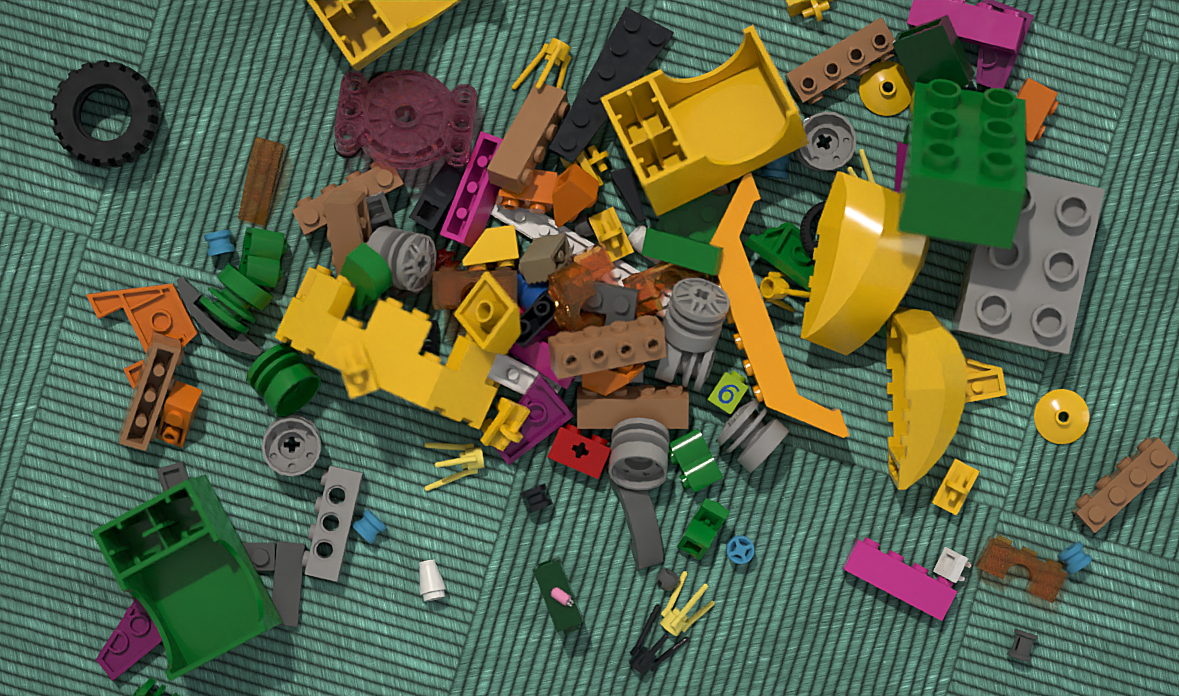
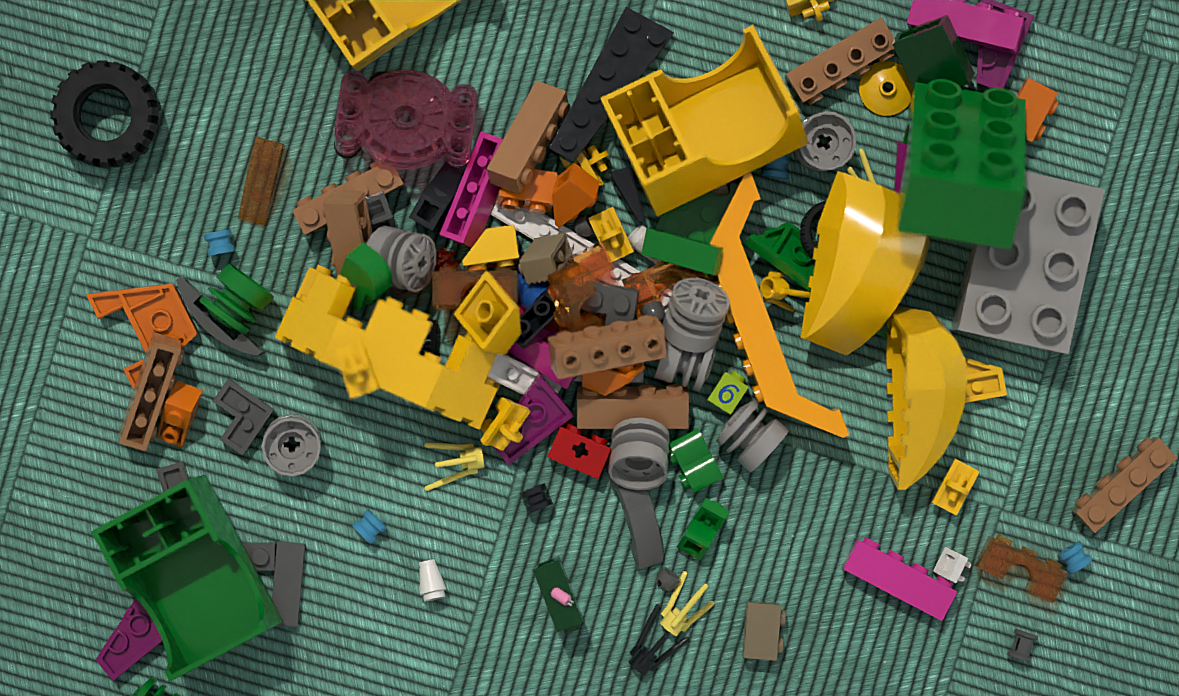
(249, 415): none -> dark grey plate
(262, 256): green brick -> none
(283, 380): green wheel -> none
(350, 483): light grey brick -> none
(555, 53): yellow plant -> none
(654, 308): none -> dark grey hinge
(741, 553): dark azure wheel -> none
(762, 630): none -> dark tan brick
(1047, 414): yellow dish -> none

